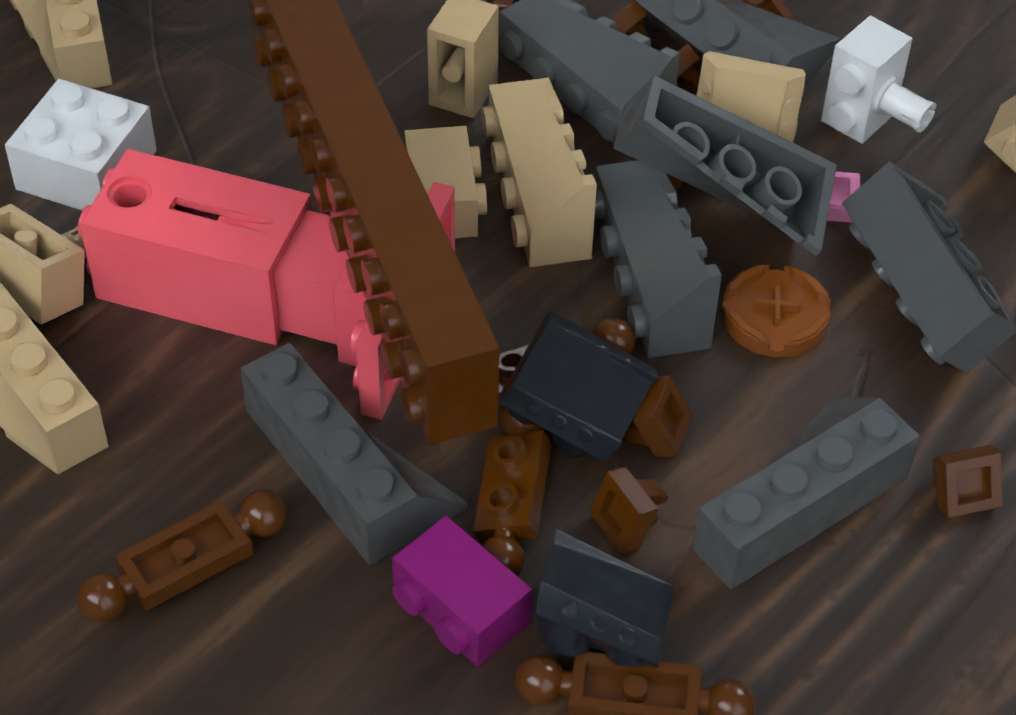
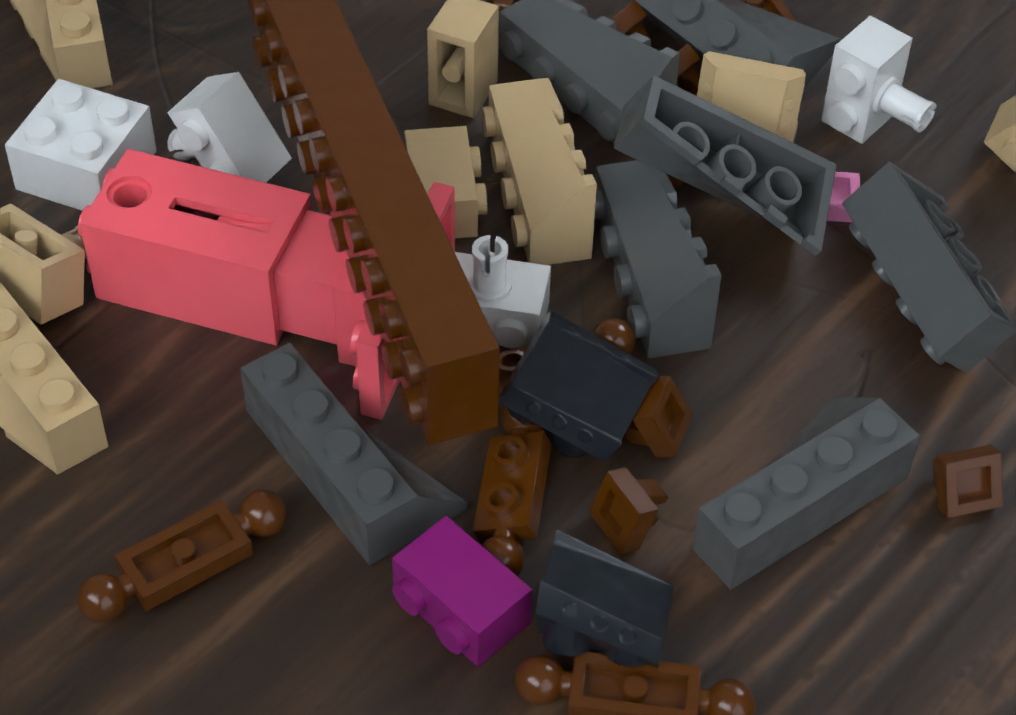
(226, 130): none -> white brick
(508, 291): none -> white brick
(776, 311): dark orange tile -> none

